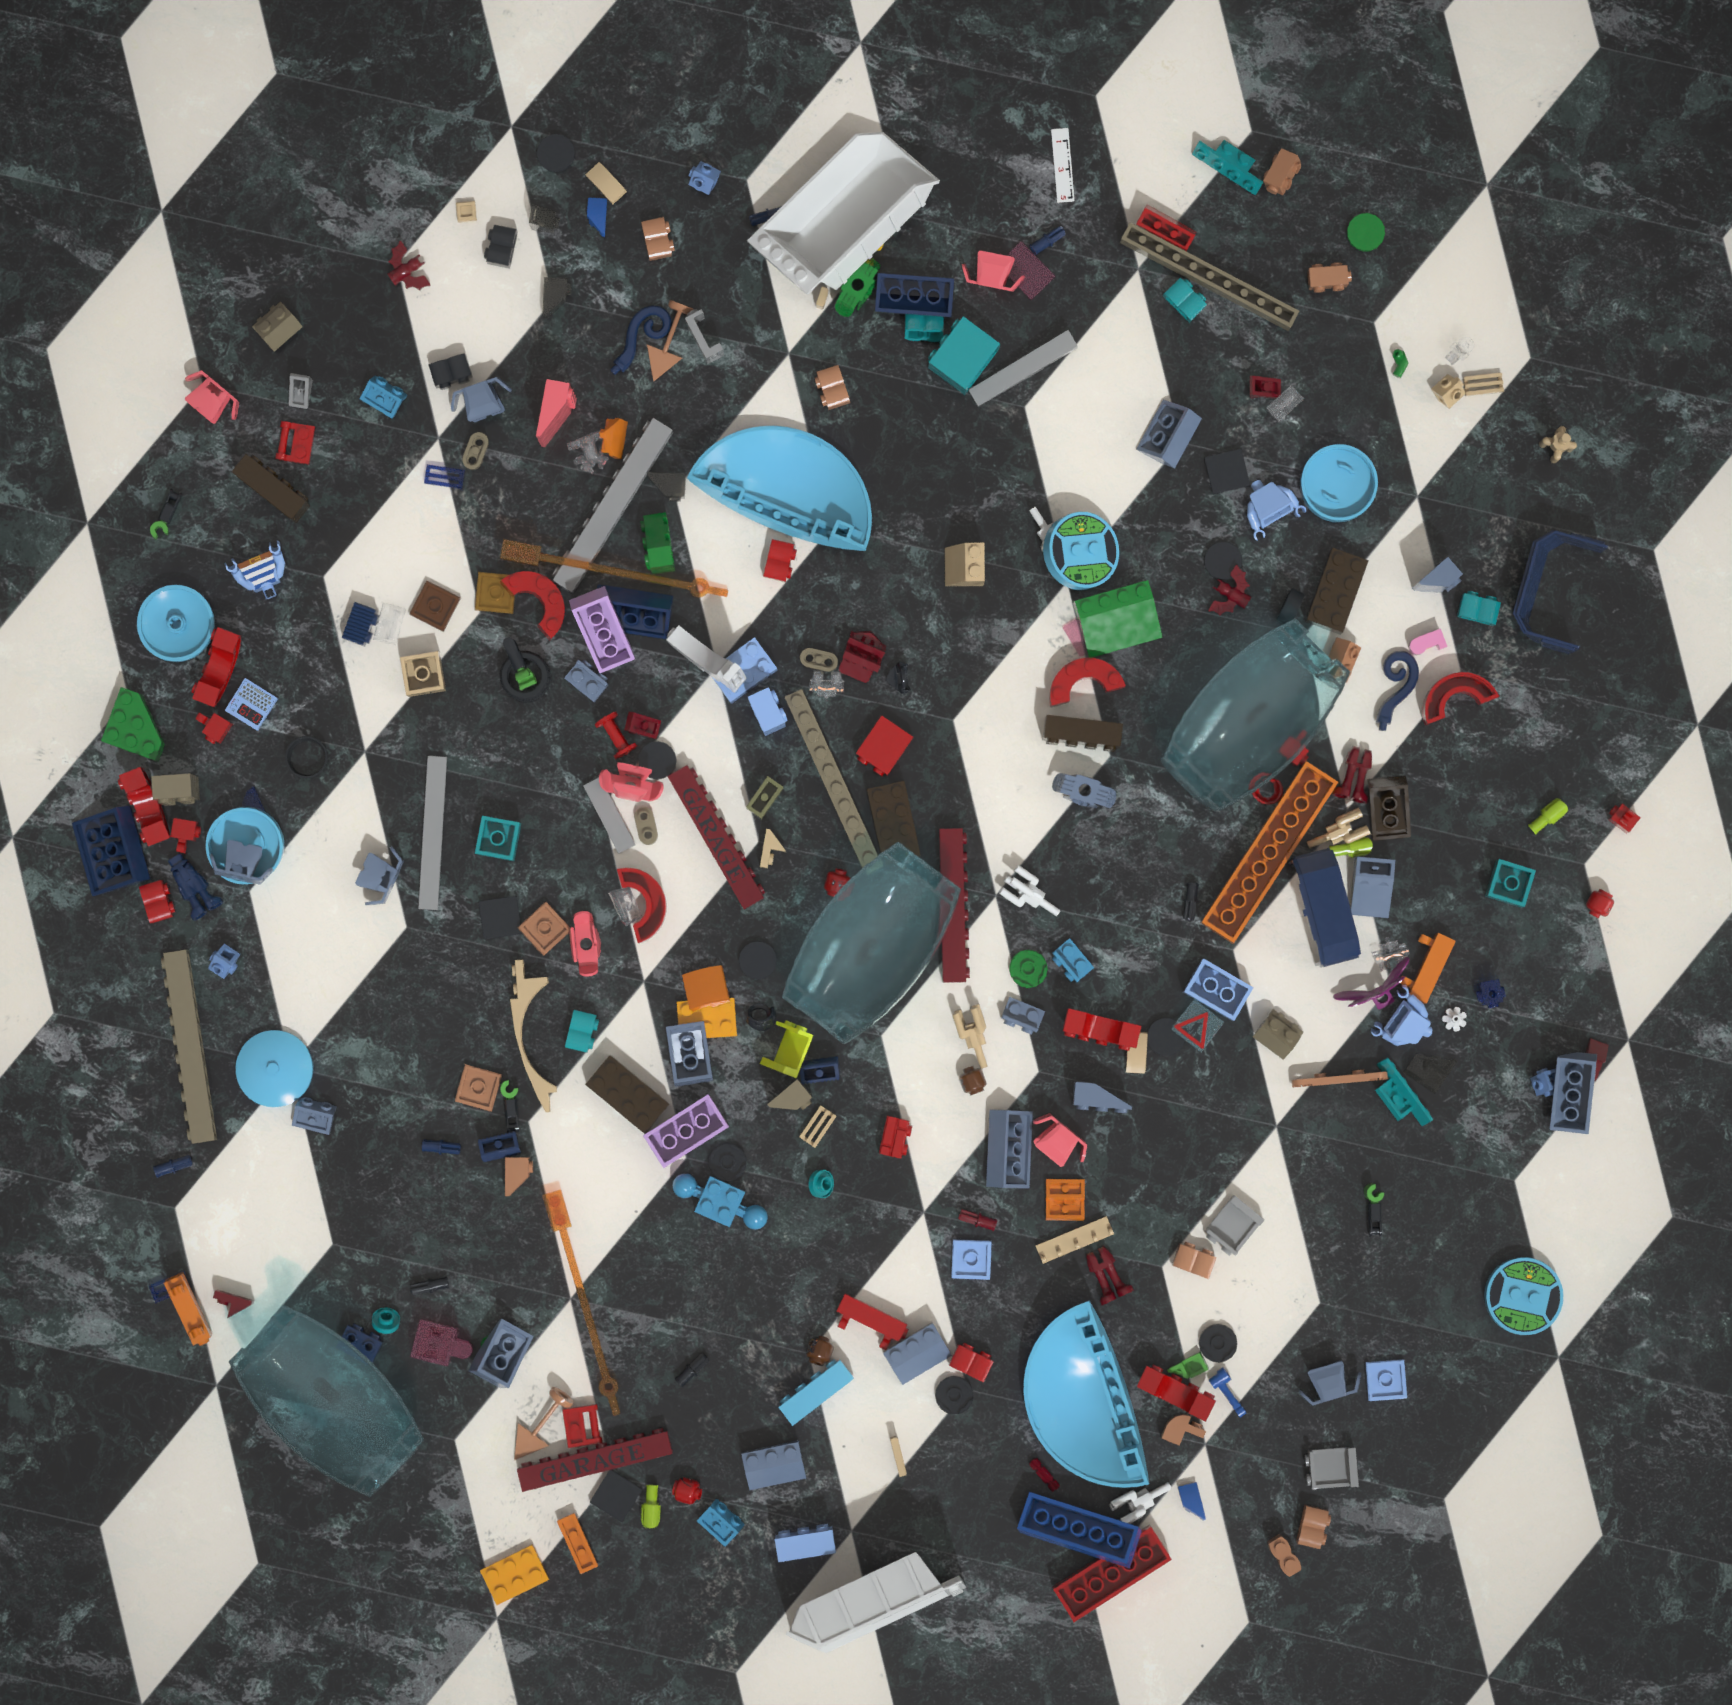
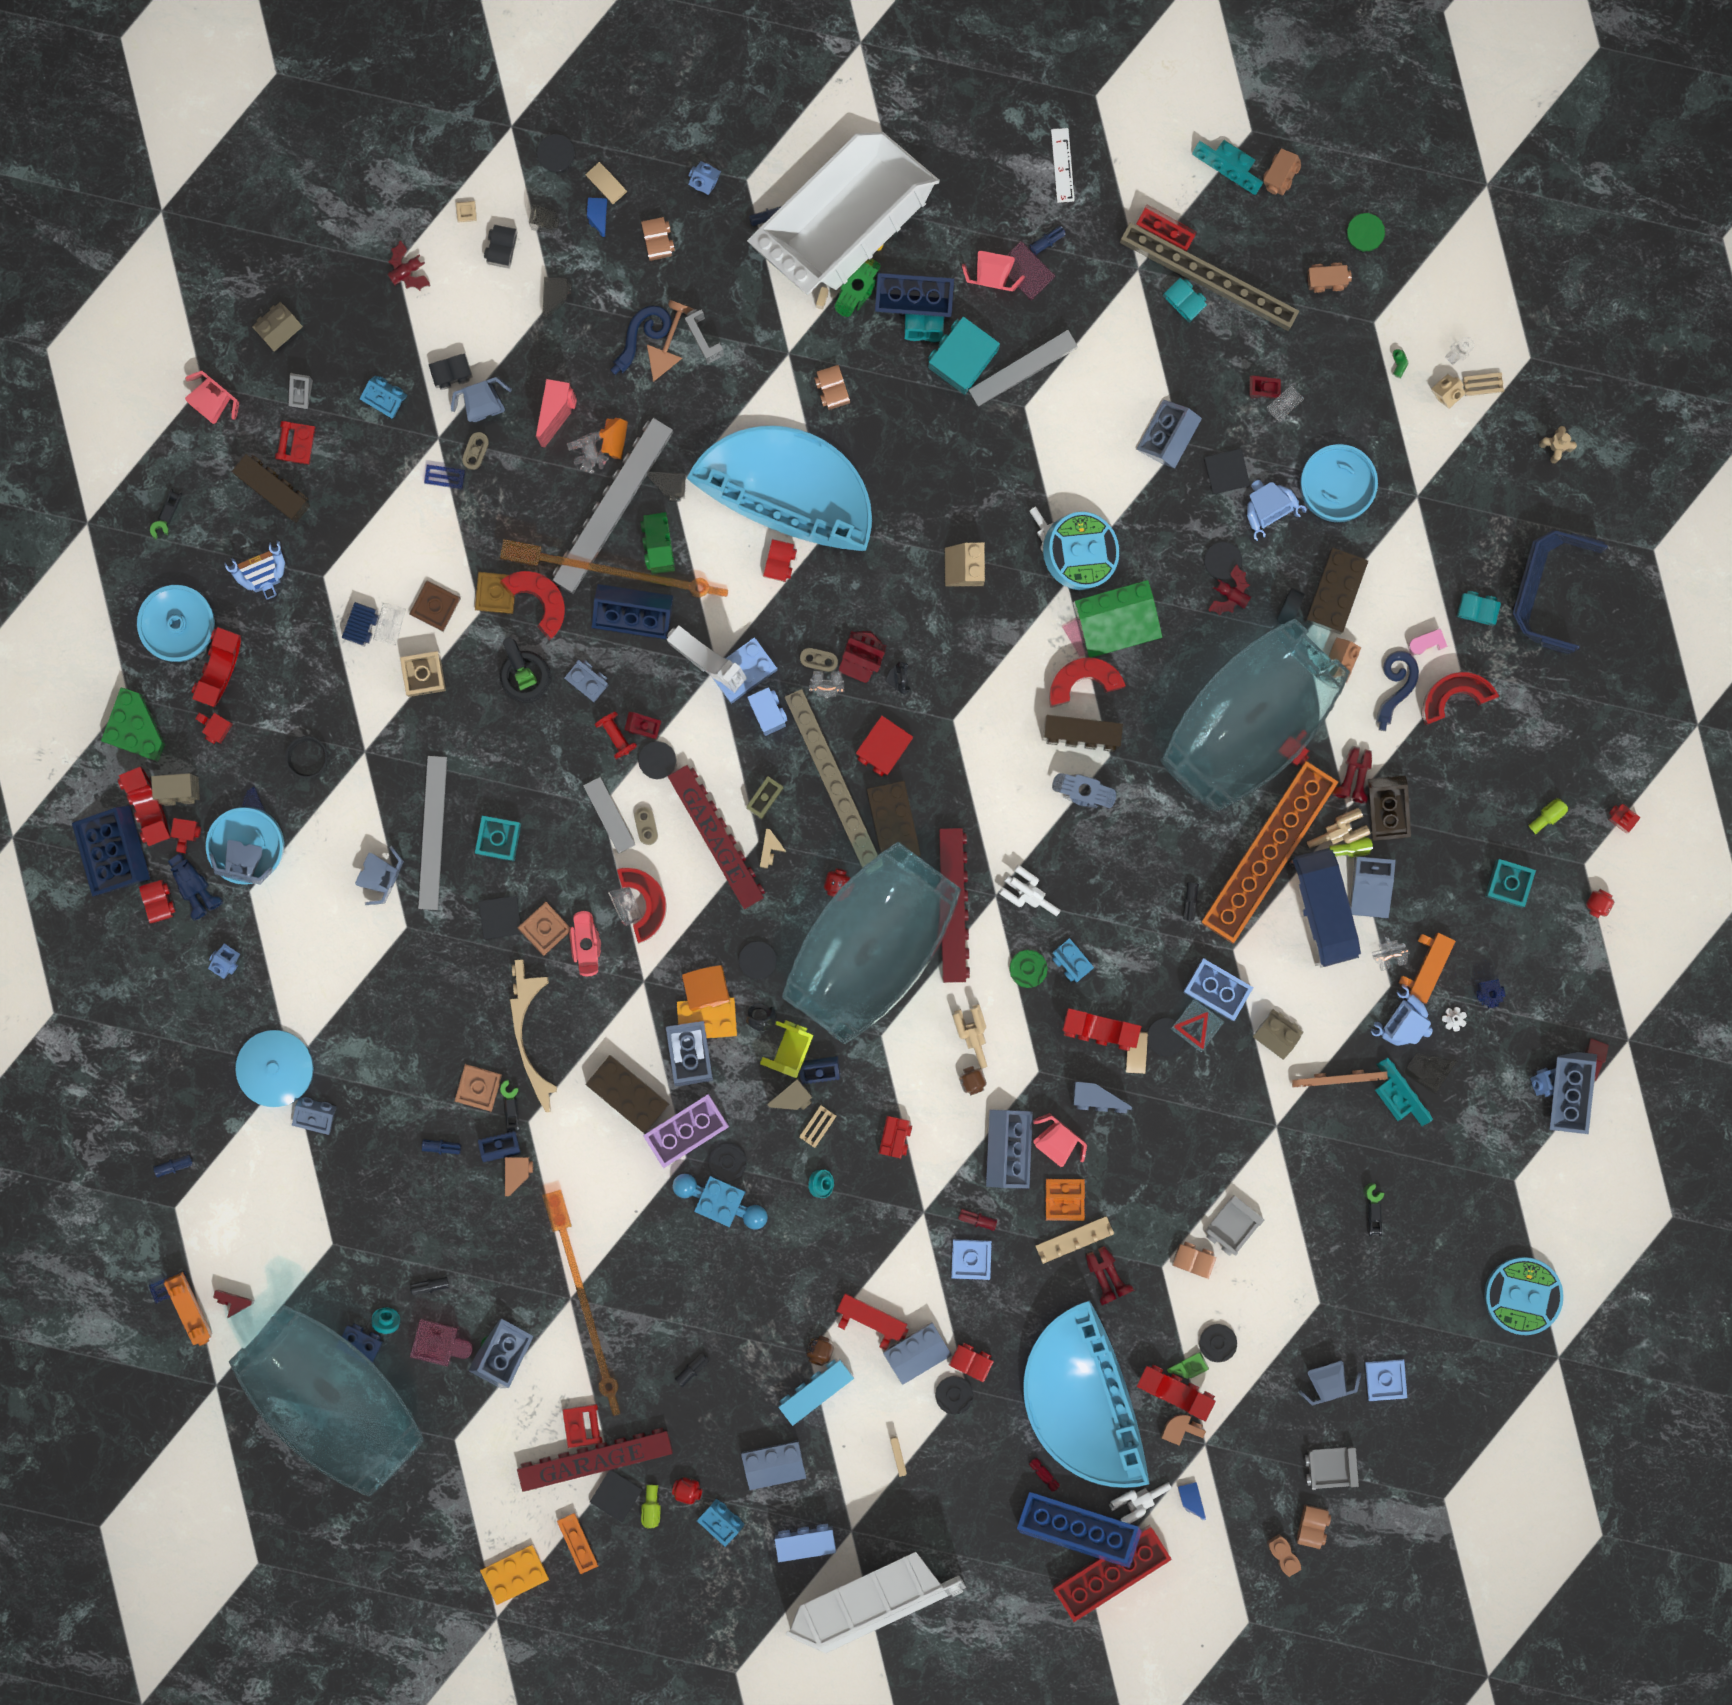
(190, 1046): dark tan brick -> none
(251, 704): tile -> none
(527, 1441): nougat piece -> none
(581, 1031): teal brick -> none
(602, 629): lavender brick -> none
(617, 783): coral piece -> none
(1023, 1015): sand blue bracket -> none
(1220, 1380): blue brick -> none
(1278, 792): red piece -> none
(1361, 996): magenta piece -> none
(1441, 578): sand blue slope -> none

